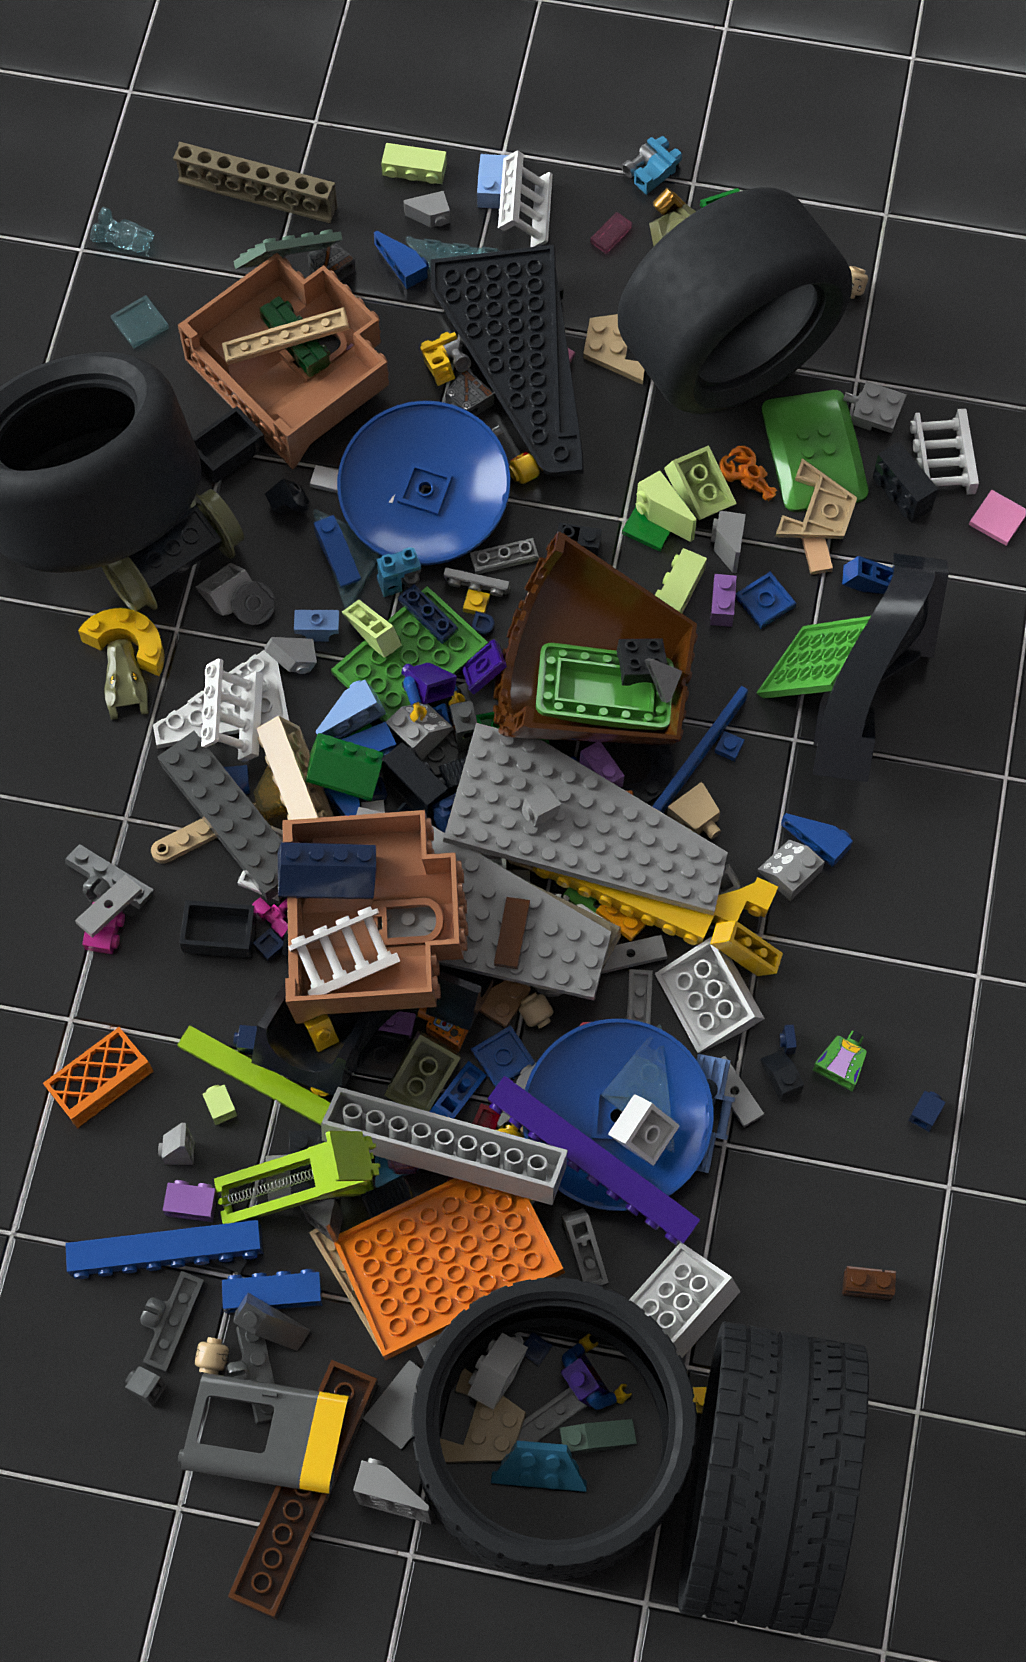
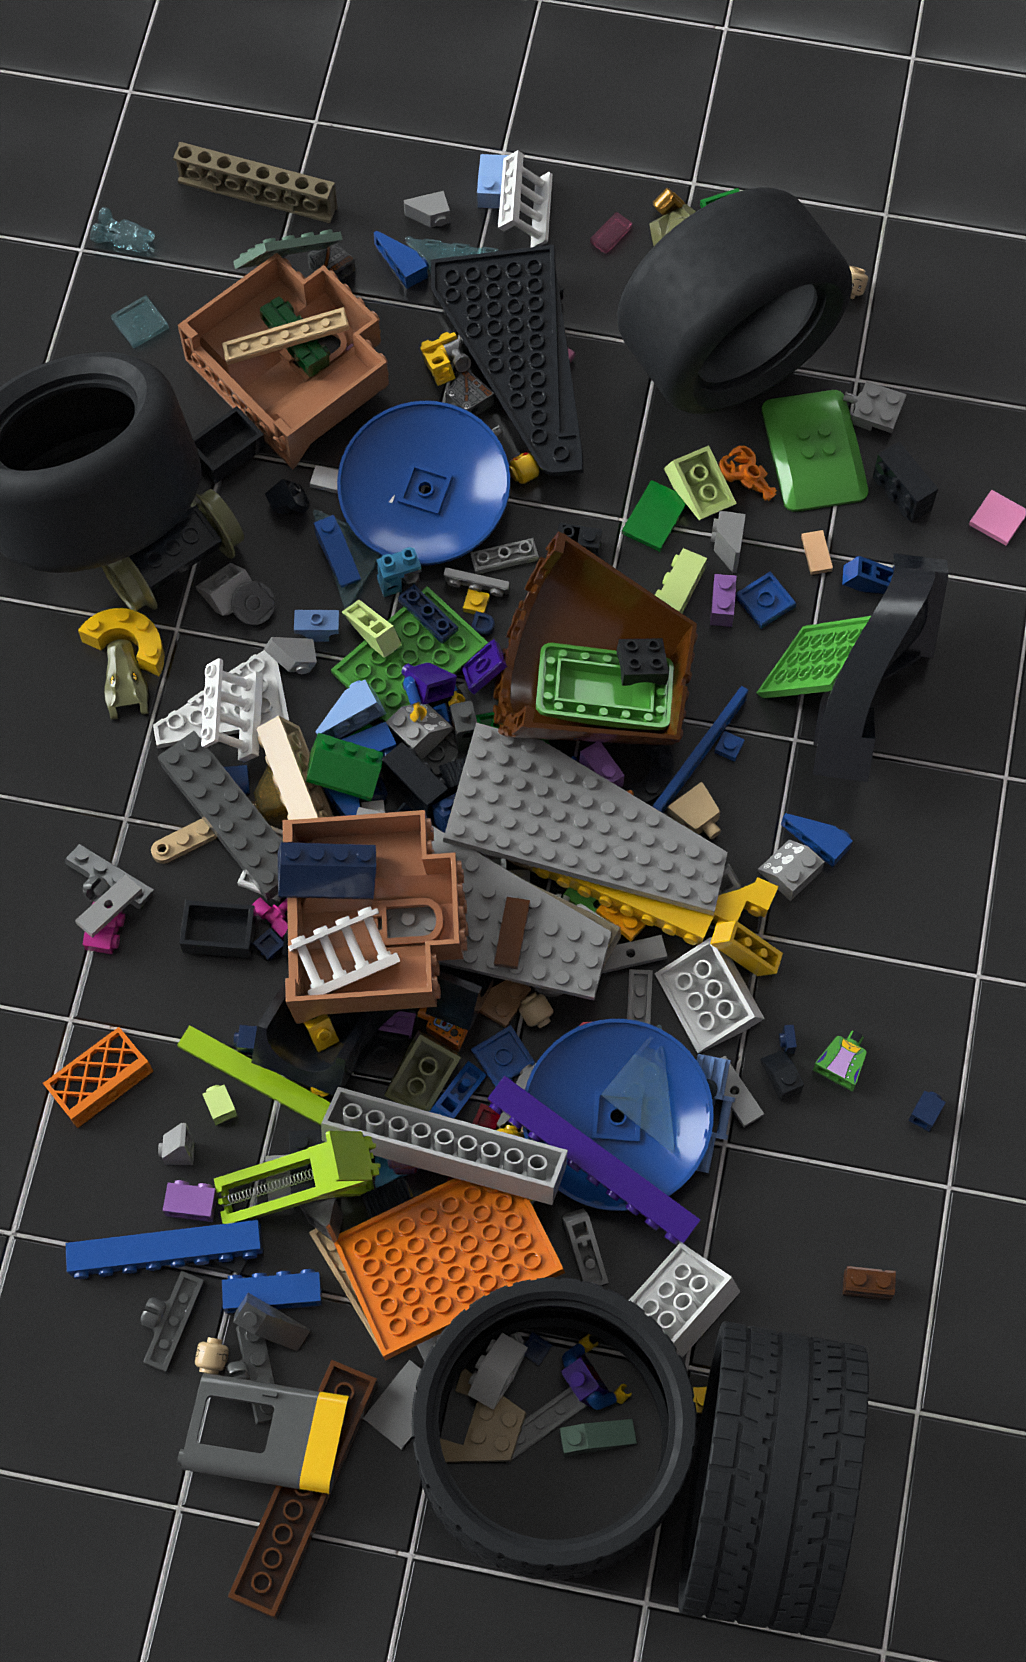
(145, 1385): dark grey slope -> none
(384, 1491): light grey slope -> none
(414, 163): yellowish green brick -> none
(540, 1466): dark azure wing -> none
(541, 807): light grey brick -> none
(609, 350): tan wing -> none
(644, 1129): white slope -> none
(658, 164): dark azure hips -> none
(664, 506): yellowish green slope -> none
(664, 678): flat silver slope -> none
(827, 511): tan wing -> none
(962, 442): white fence -> none

